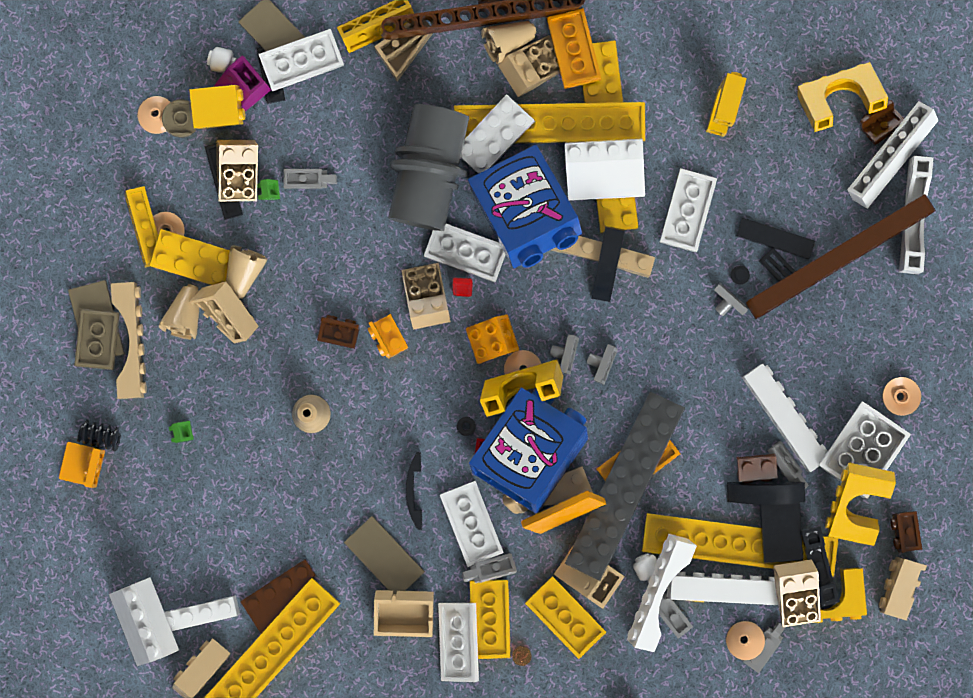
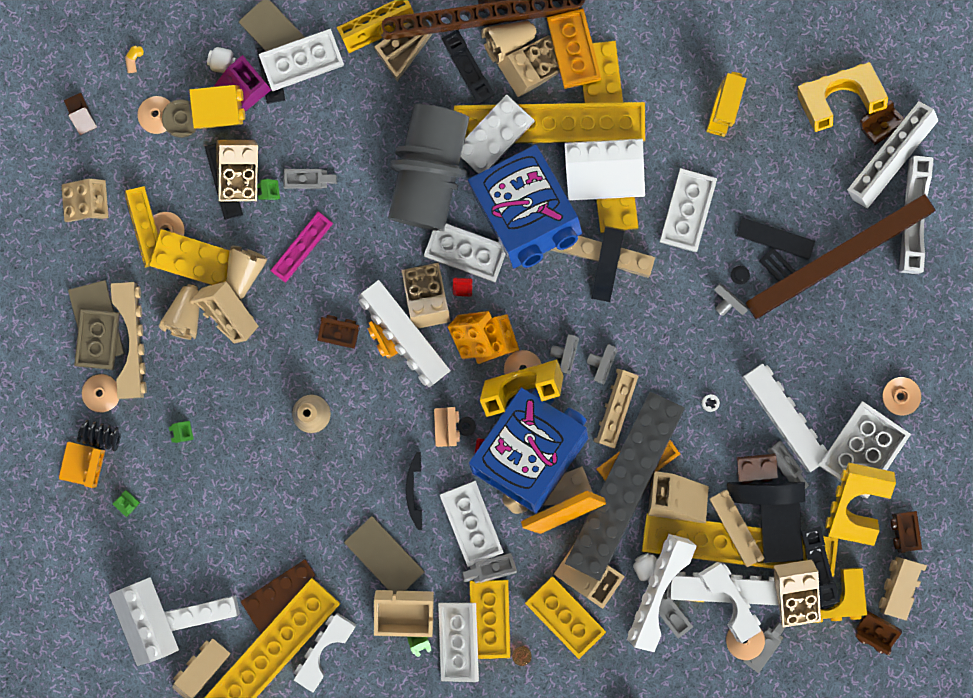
(80, 114): none -> slope
(85, 200): none -> tan bracket
(109, 397): none -> light nougat dish
(126, 503): none -> bright green tile
(131, 56): none -> arm
(301, 247): none -> dark pink tile
(311, 673): none -> white arch
(403, 333): none -> white brick
(418, 643): none -> tile
(445, 427): none -> light nougat bracket
(467, 67): none -> black slope
(470, 336): none -> light orange bracket
(616, 408): none -> tan hinge
(677, 498): none -> tan slope
(712, 397): none -> white bush
(736, 528): none -> tan hinge
(742, 623): none -> white arch
(877, 633): none -> reddish brown bracket

